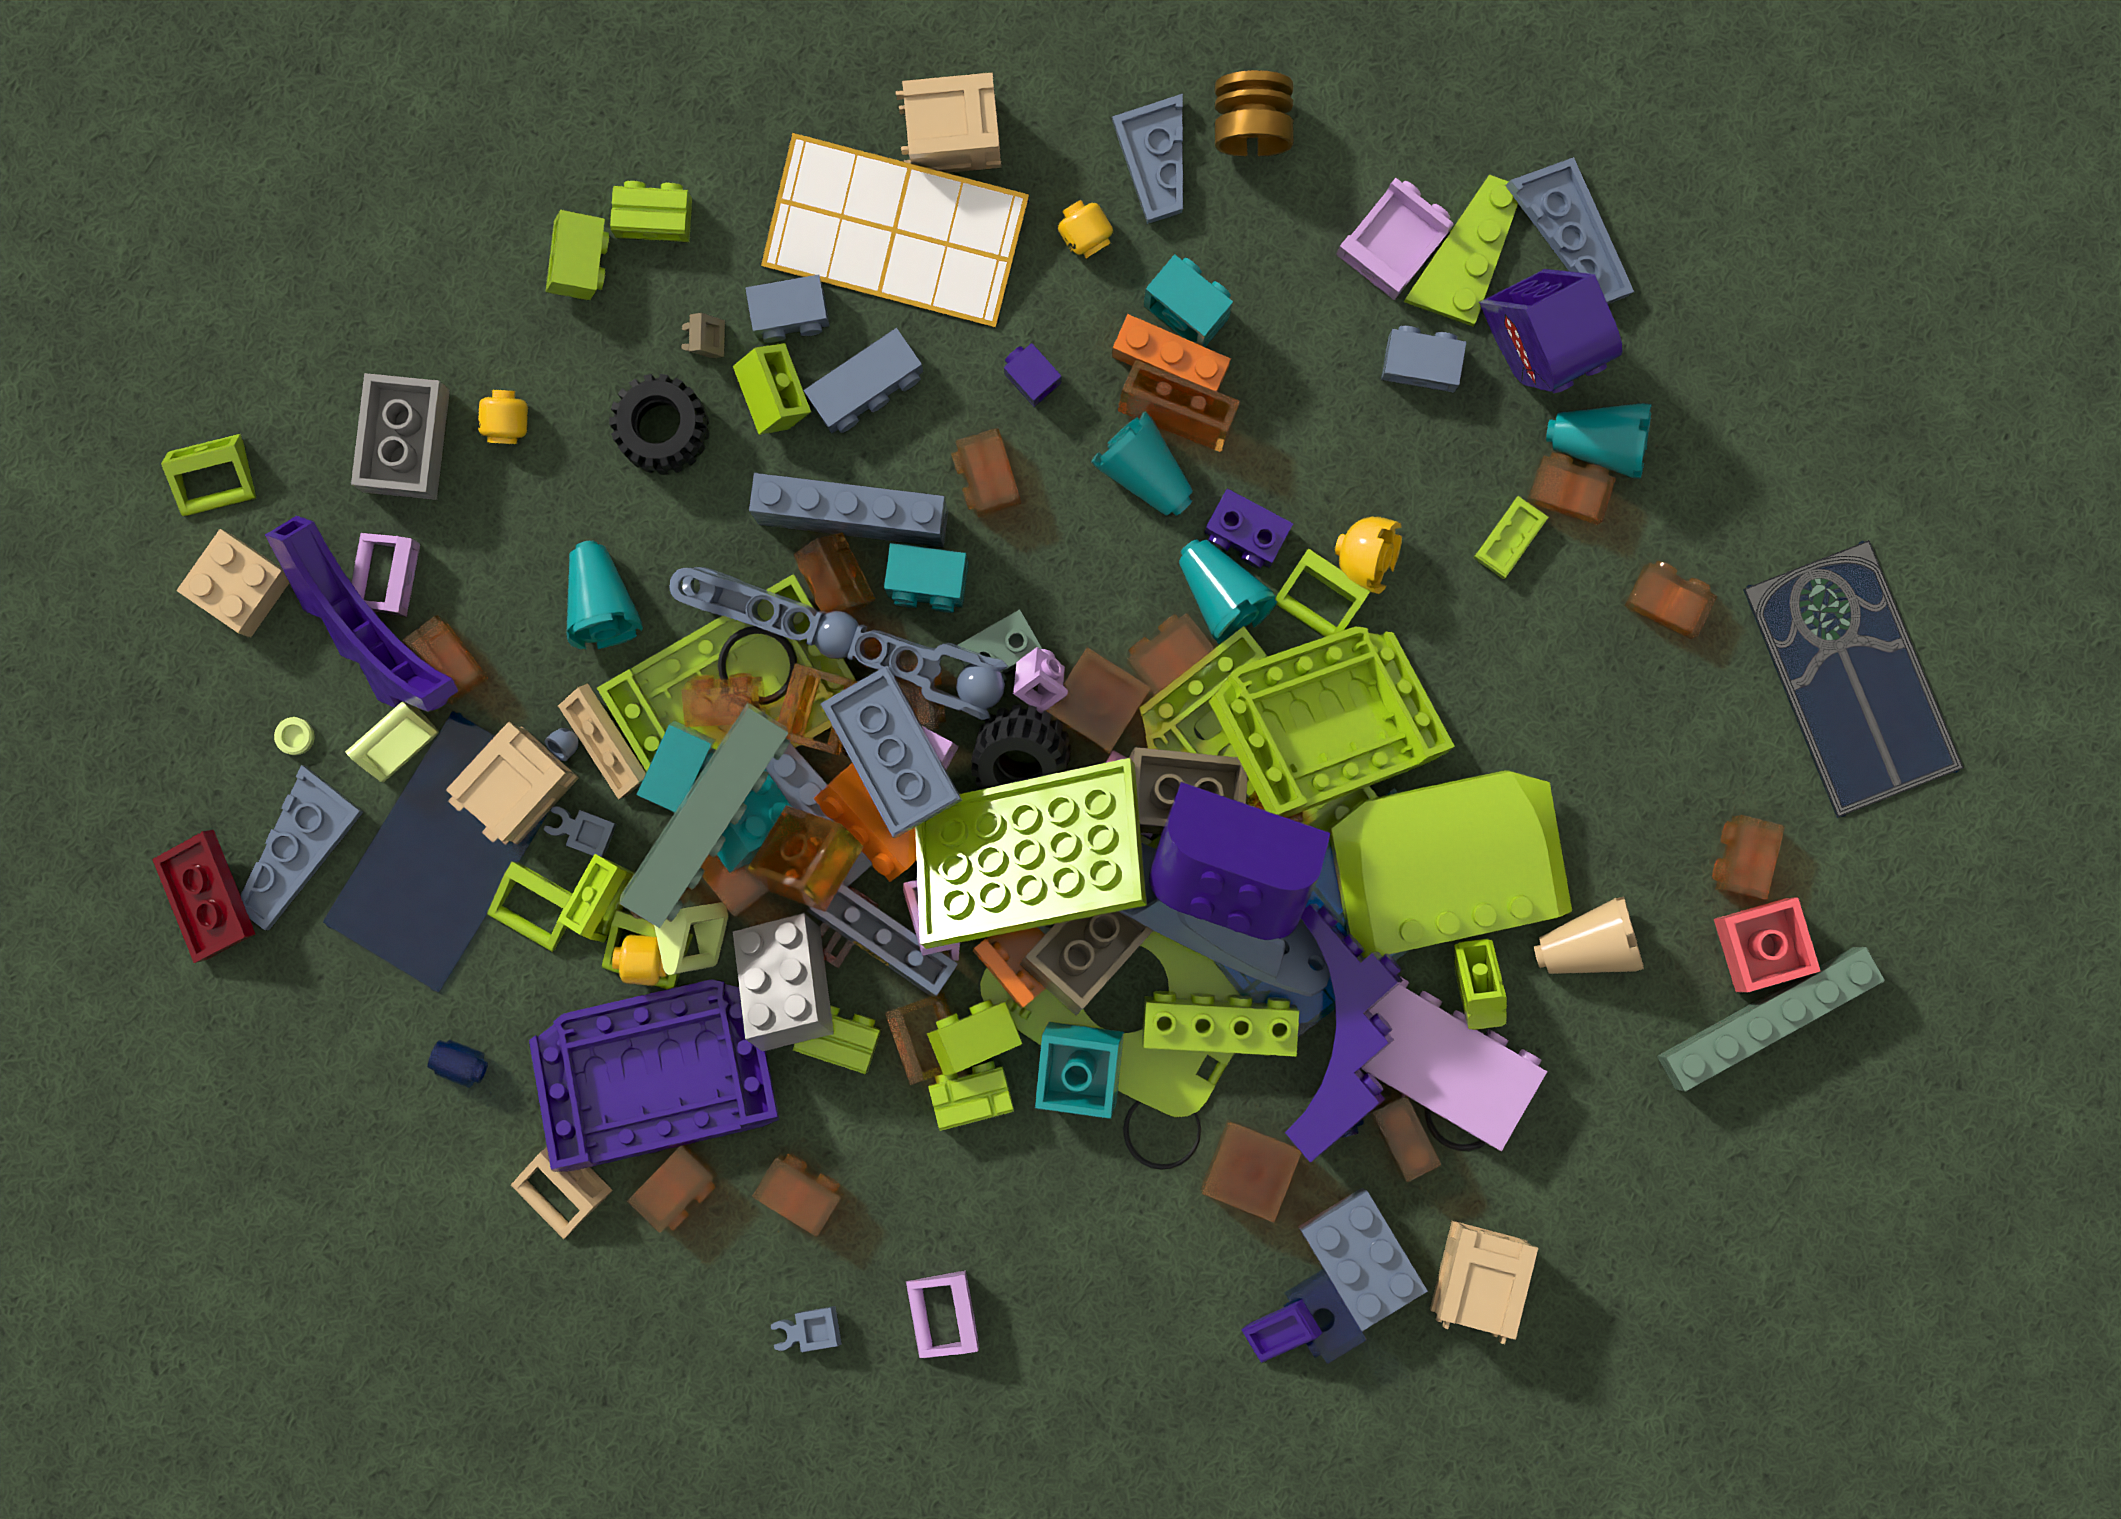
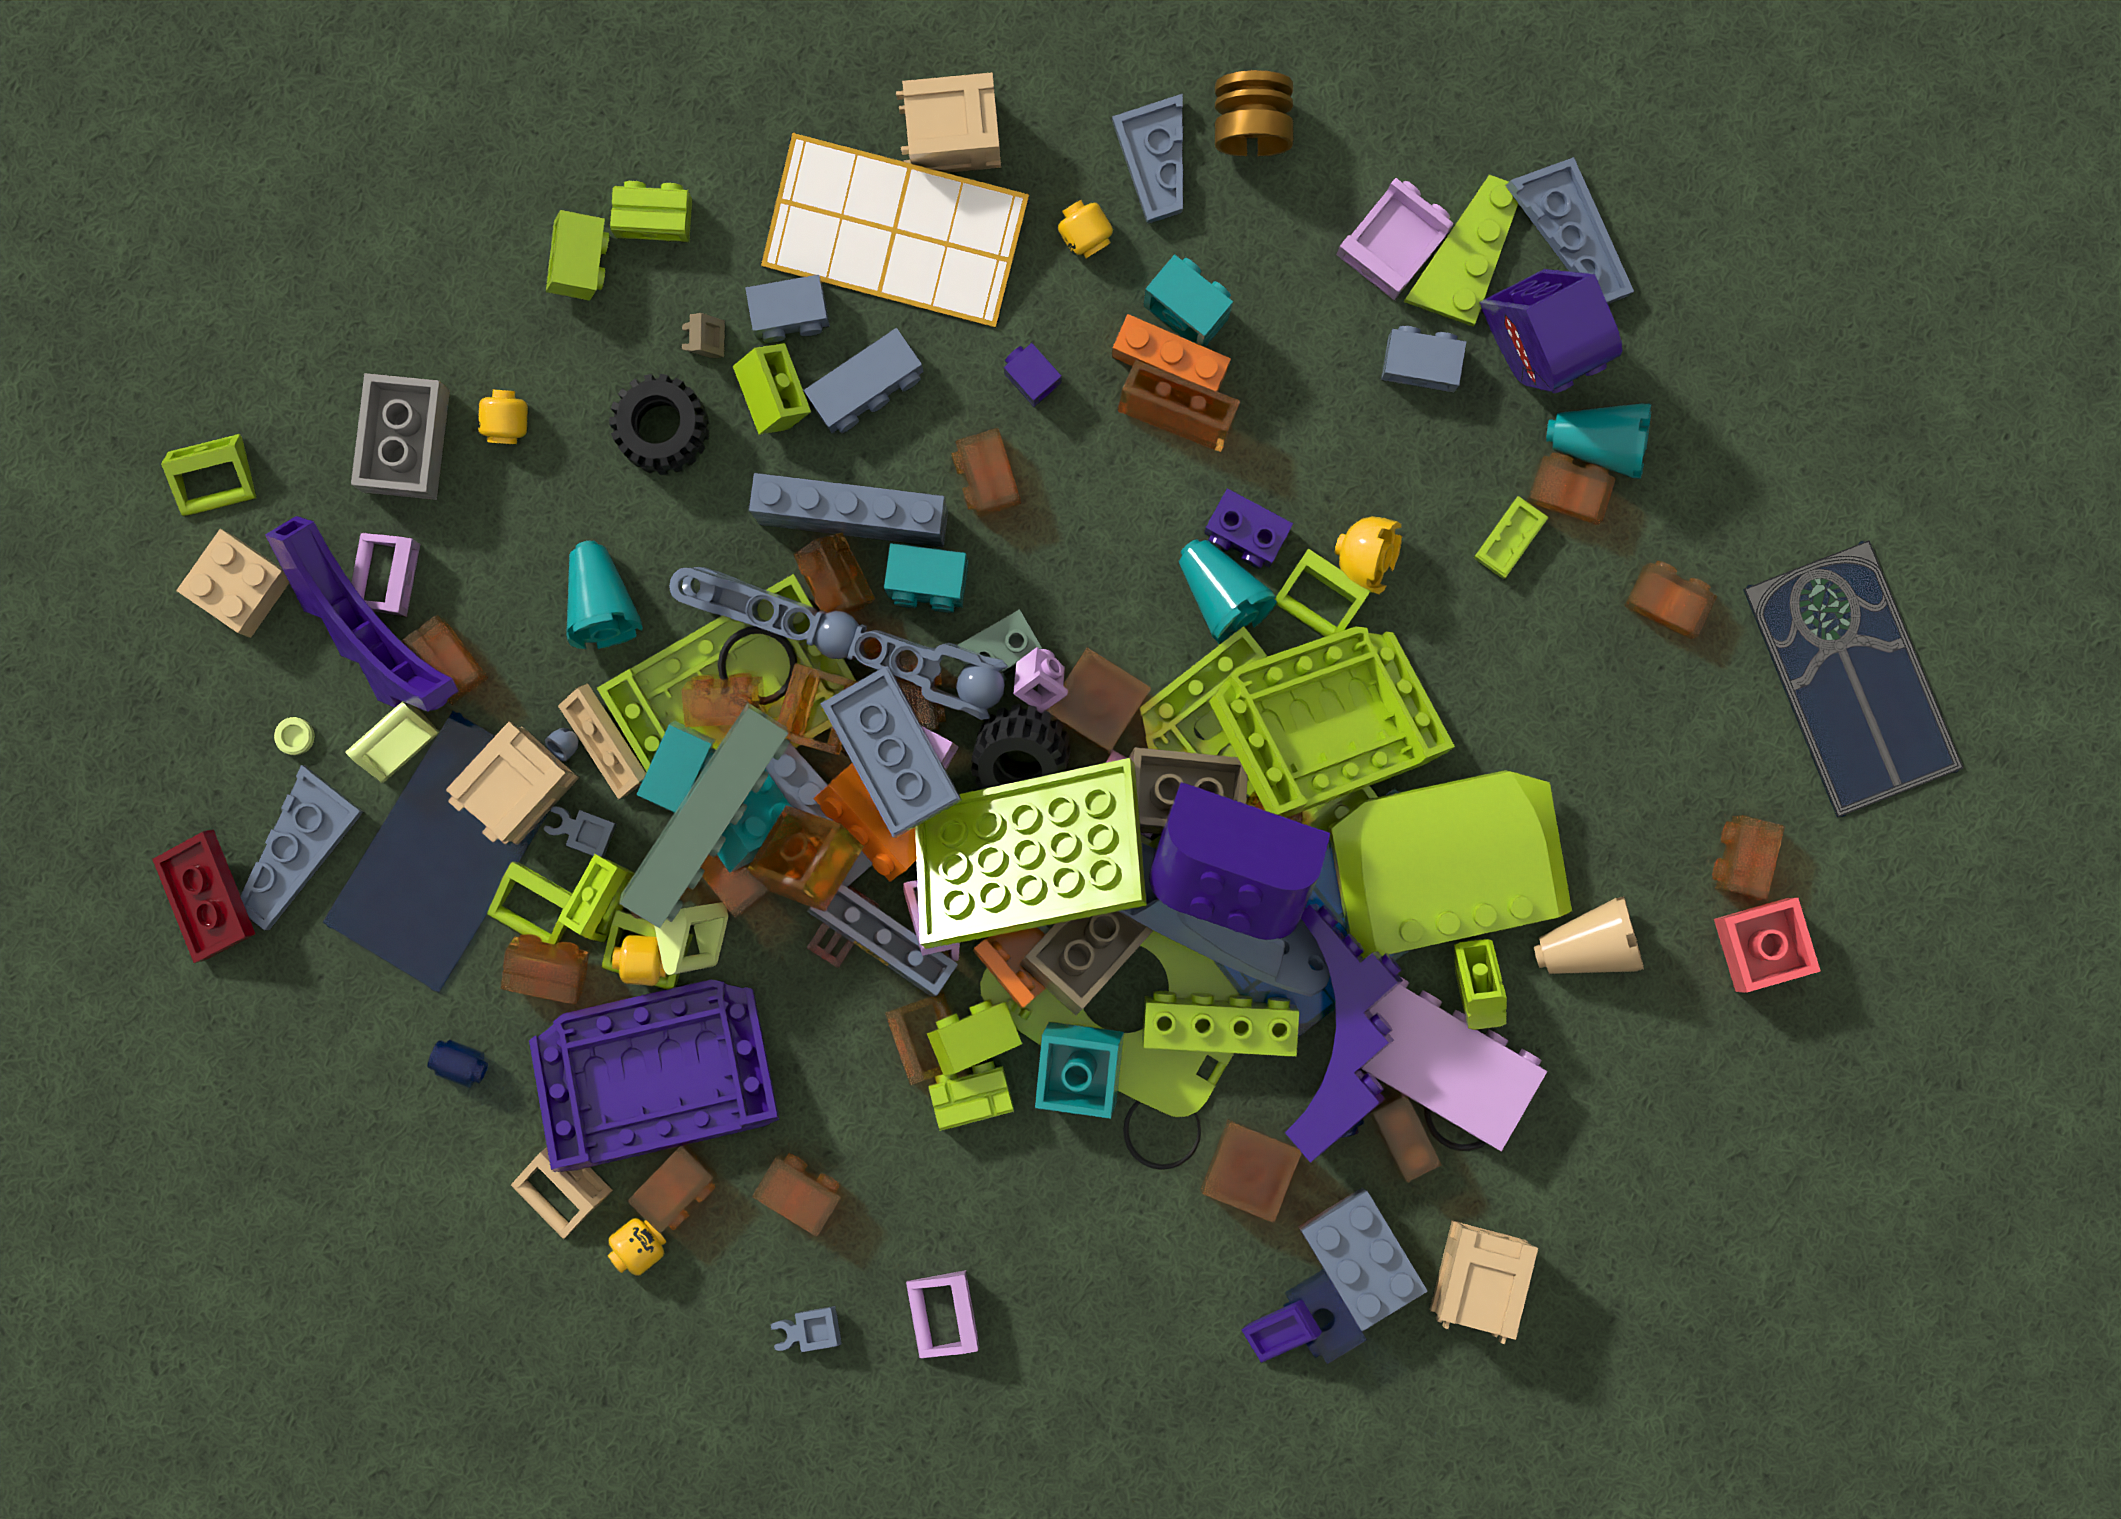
(545, 969): none -> clear orange brick
(636, 1247): none -> yellow head
(782, 982): light grey brick -> none
(849, 1046): lime brick -> none
(1146, 466): teal cone -> none
(1169, 653): clear orange brick -> none
(1770, 1018): sand green brick -> none

